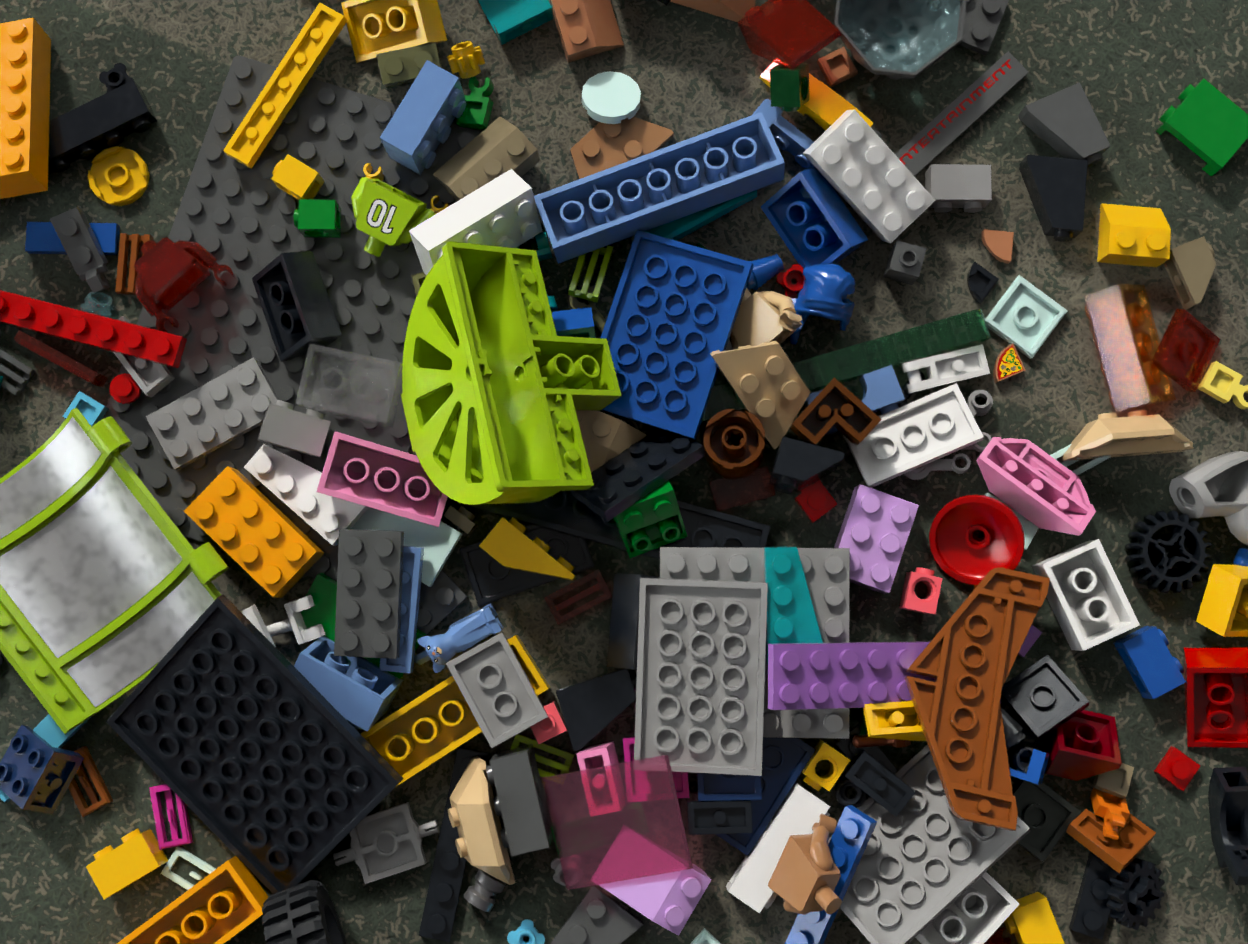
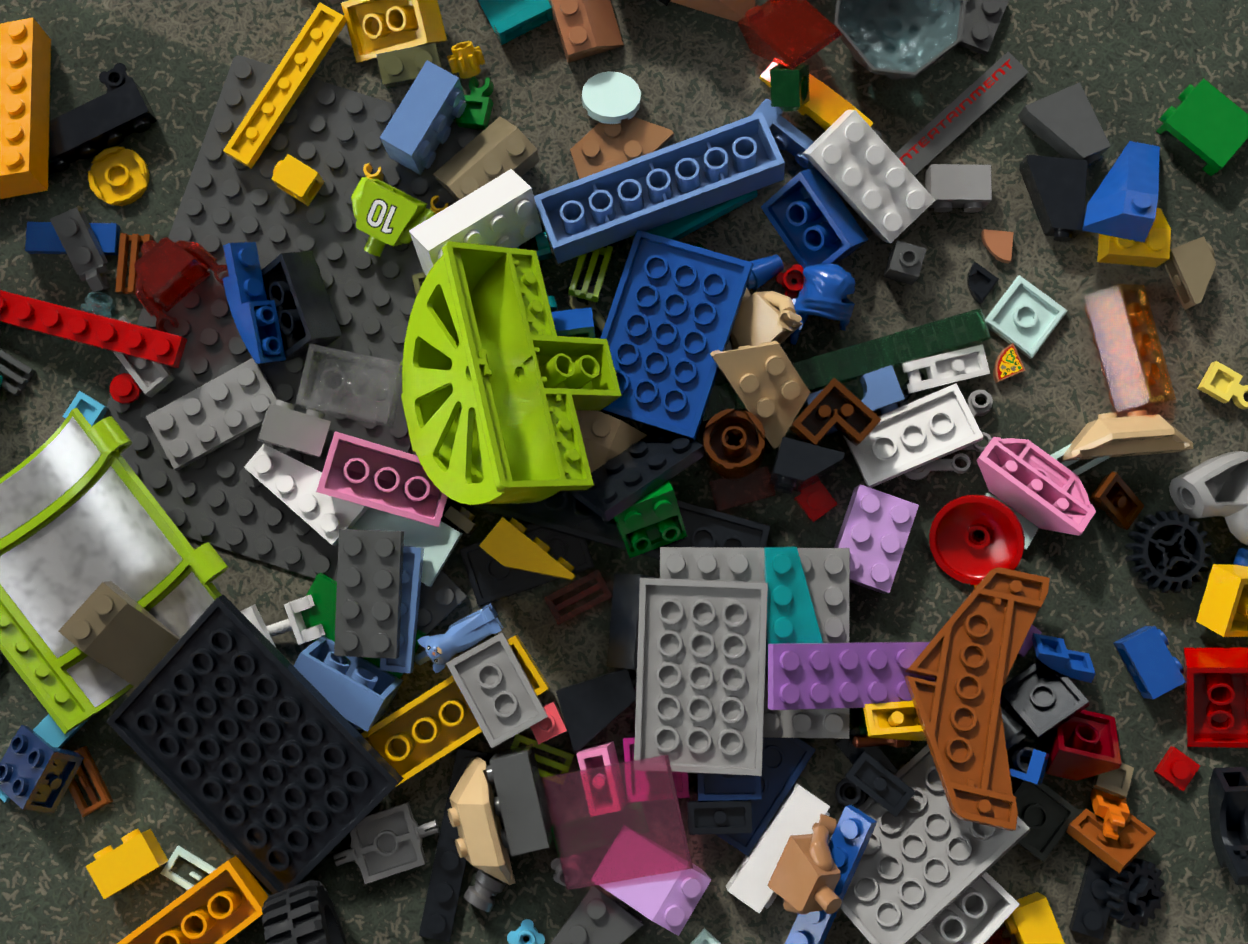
(60, 359): clear red tile -> none
(119, 633): none -> dark tan slope
(159, 820): dark pink tile -> none
(247, 299): none -> blue slope
(254, 532): light orange brick -> none
(318, 218): green brick -> none
(837, 67): nougat tile -> none
(837, 762): yellow brick -> none
(911, 602): coral brick -> none
(1055, 655): none -> blue slope
(1086, 595): white brick -> none
(1117, 500): none -> reddish brown slope
(1127, 196): none -> blue wedge
(1185, 350): clear red tile -> none

